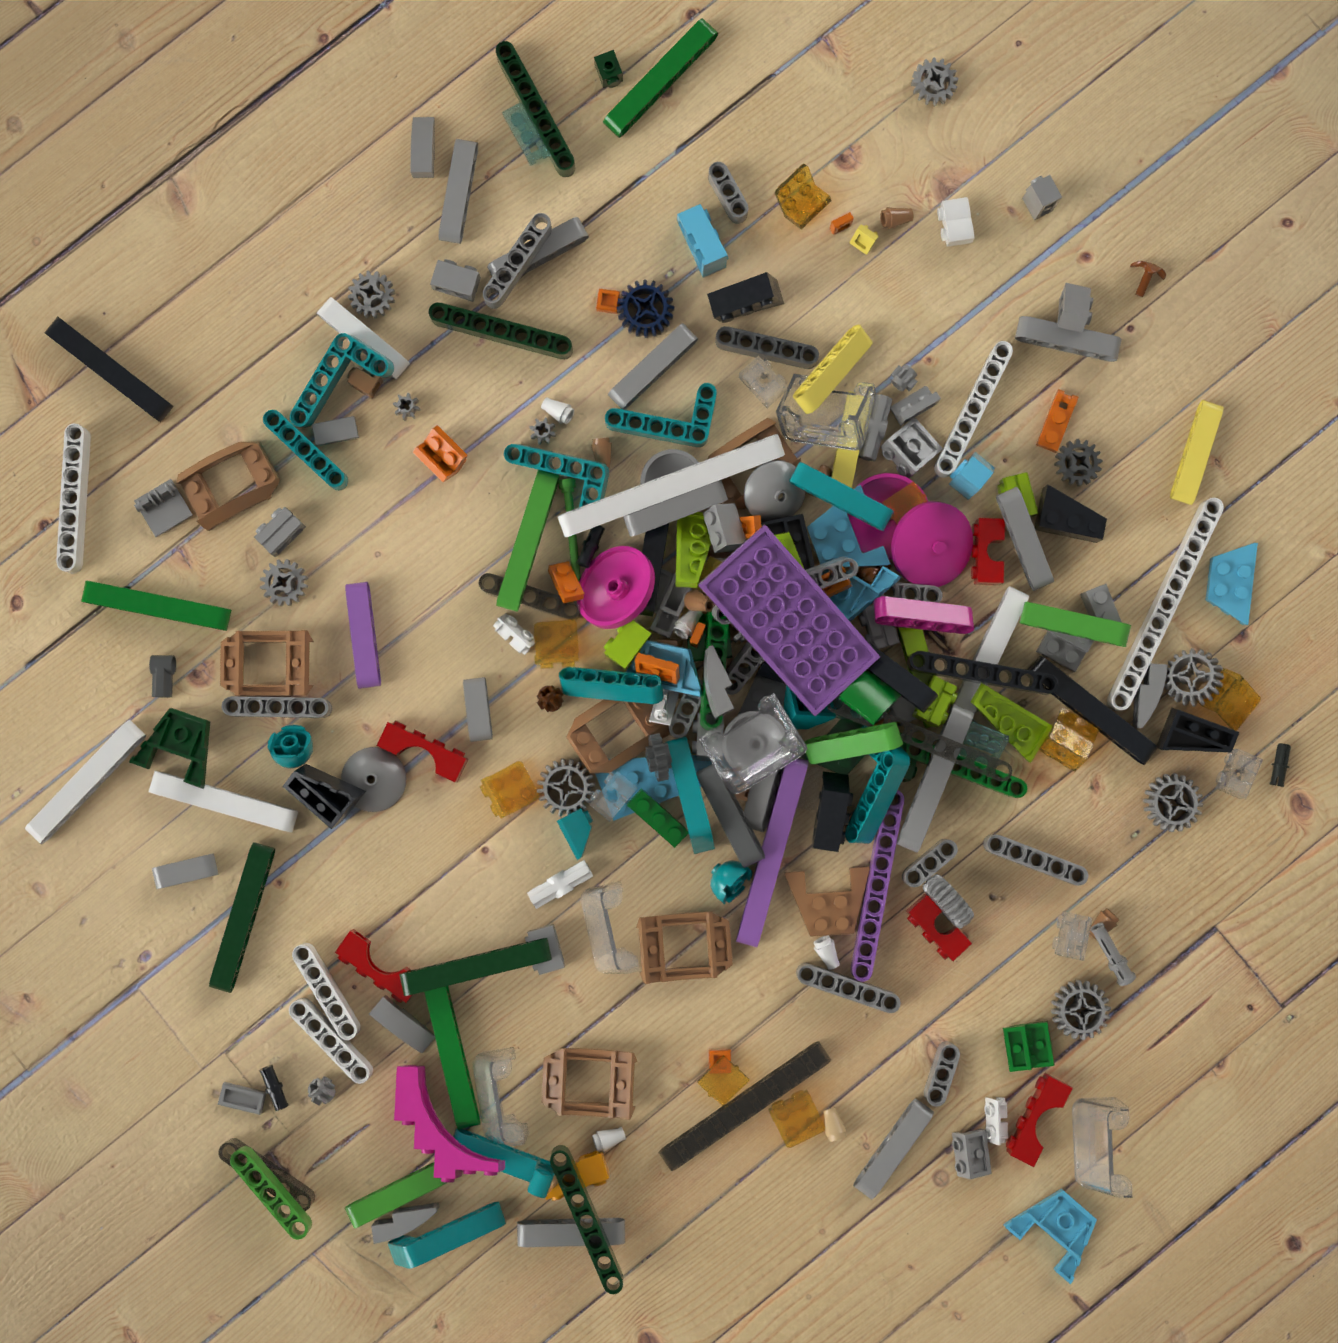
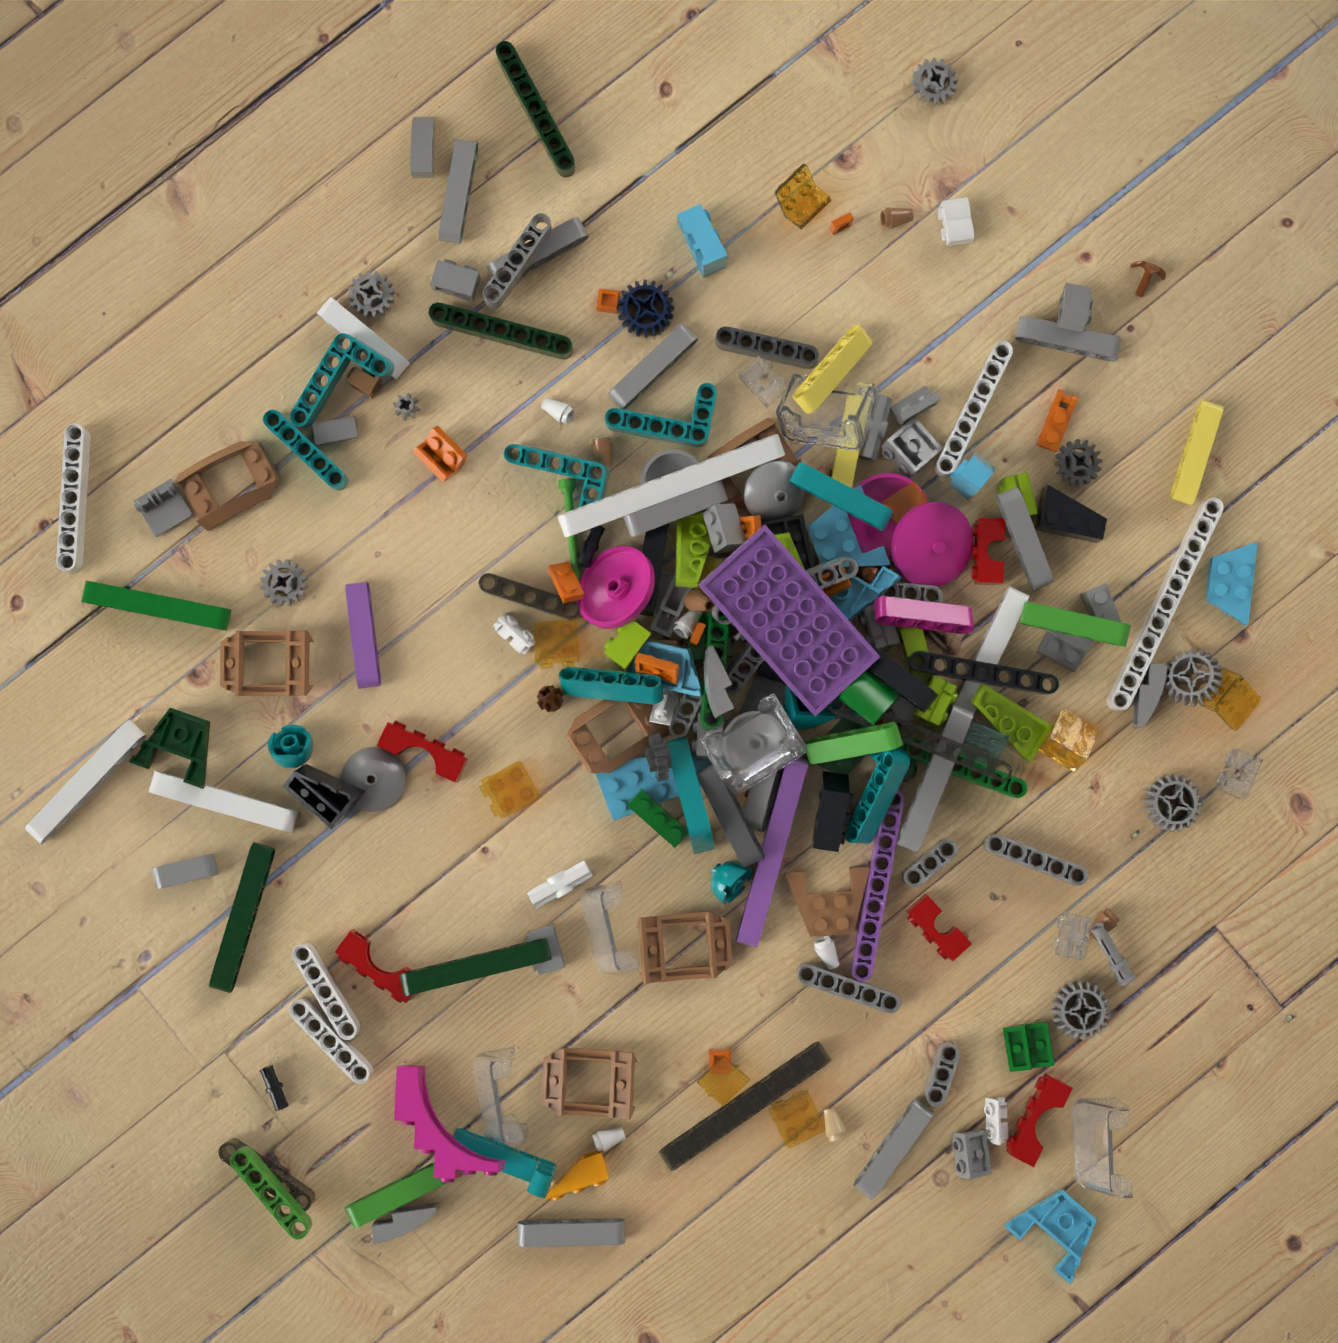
(109, 369): black beam -> none
(162, 670): dark grey piece -> none
(242, 1098): light grey tile -> none
(267, 703): light grey beam -> none
(279, 531): light grey brick -> none
(321, 1090): light grey gear -> none
(402, 1024): light grey slope -> none
(413, 1251): teal beam -> none
(452, 1057): green beam -> none
(477, 709): light grey beam -> none
(525, 133): clear light blue plate -> none
(527, 540): bright green beam -> none
(539, 426): light grey gear -> none
(562, 805): light grey gear -> none
(576, 830): teal slope -> none
(590, 1229): dark green beam -> none
(607, 808): clear brick -> none
(608, 69): dark green brick -> none
(660, 77): green beam -> none
(728, 202): light grey beam -> none
(745, 297): black wedge -> none
(864, 239): light yellow tile -> none
(904, 378): light grey gear -> none
(948, 901): light grey gear -> none
(1041, 196): light grey brick -> none
(1096, 713): black beam -> none
(1194, 733): black wedge -> none
(1280, 764): pearl dark grey axle -> none

